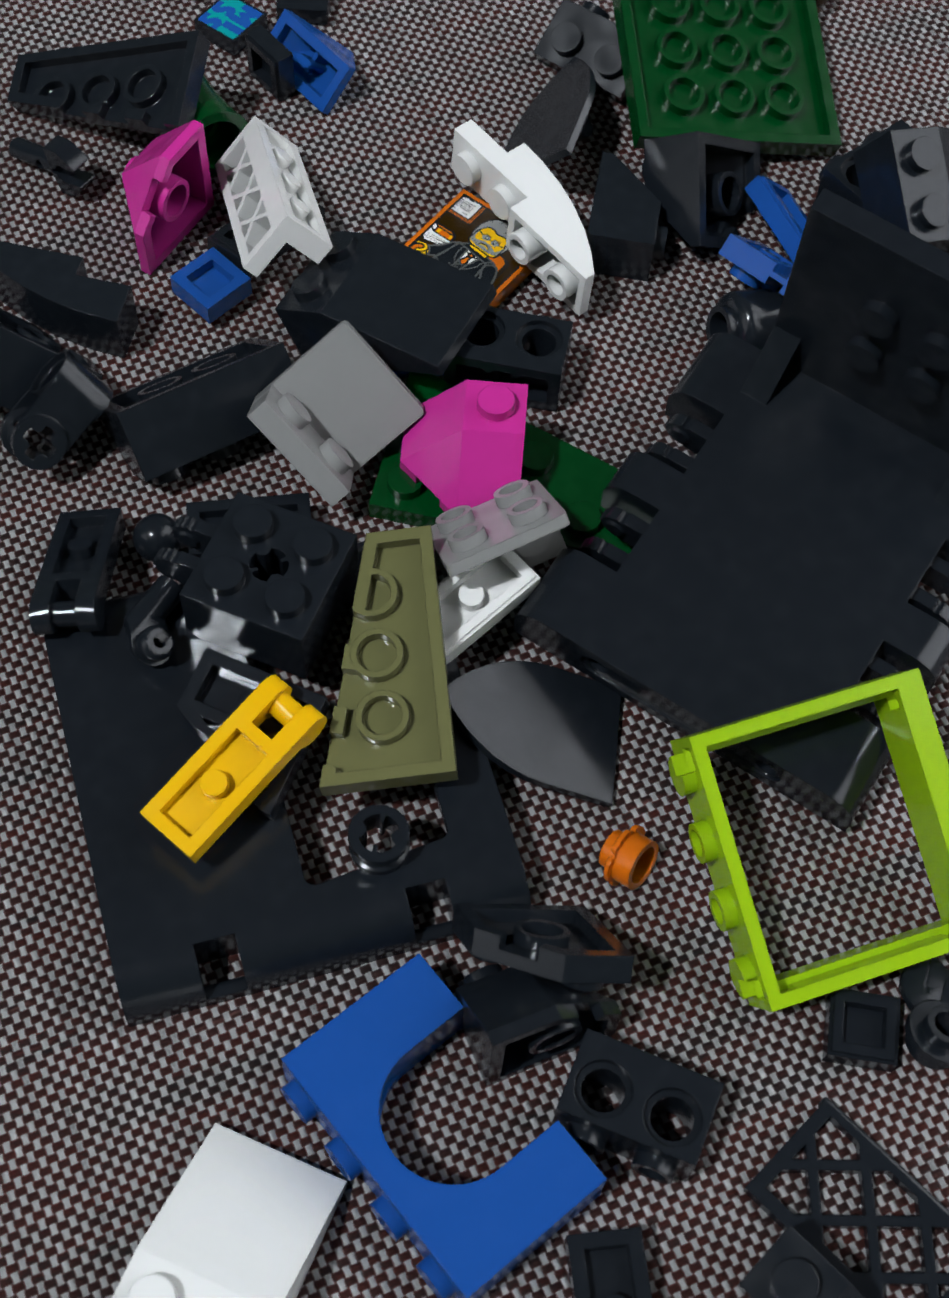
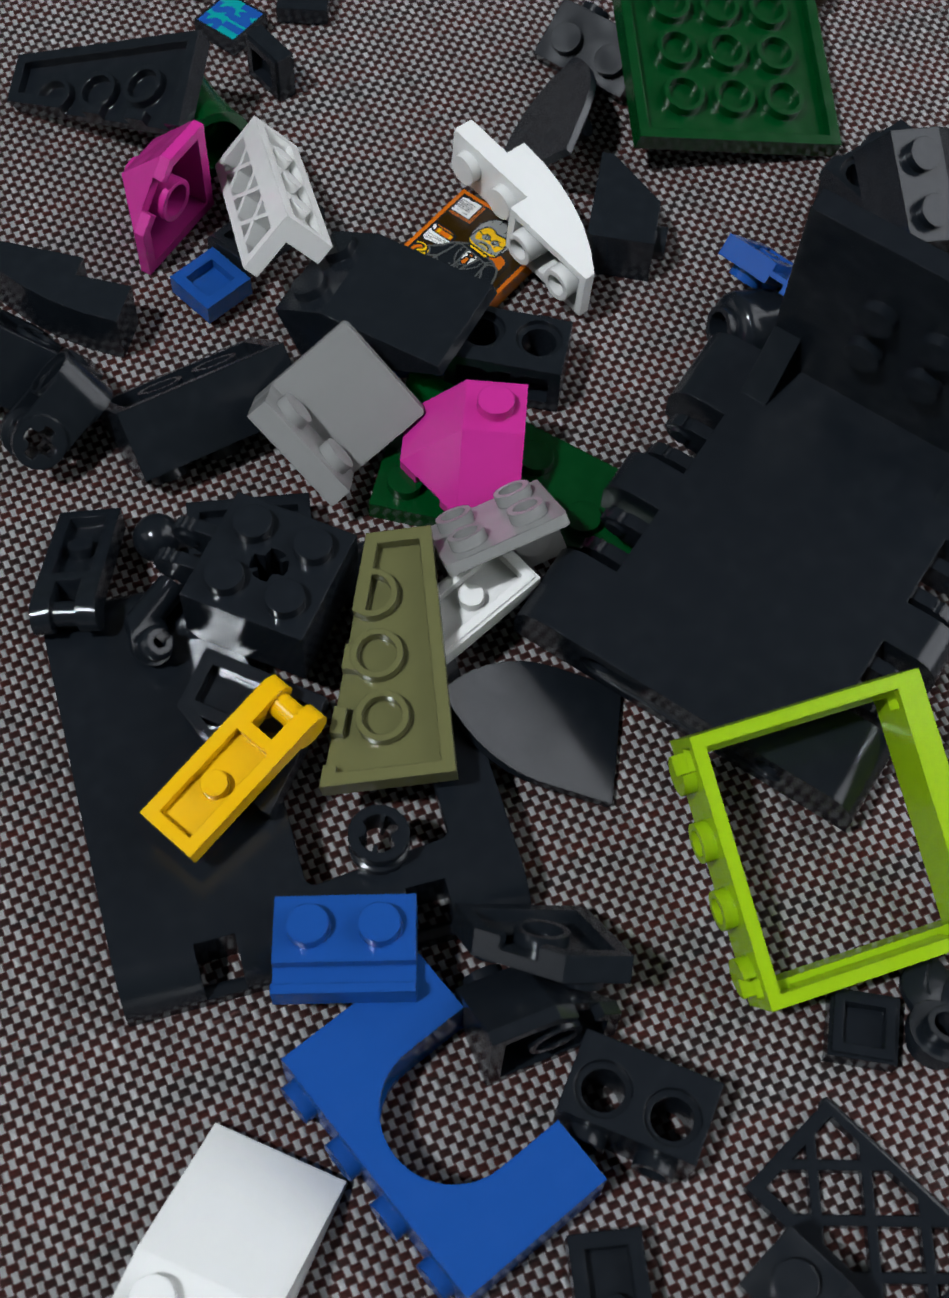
(58, 157): black bar -> none
(319, 61): blue slope -> none
(344, 949): none -> blue plate
(628, 857): orange plate -> none
(701, 183): black slope -> none
(779, 212): blue tile -> none

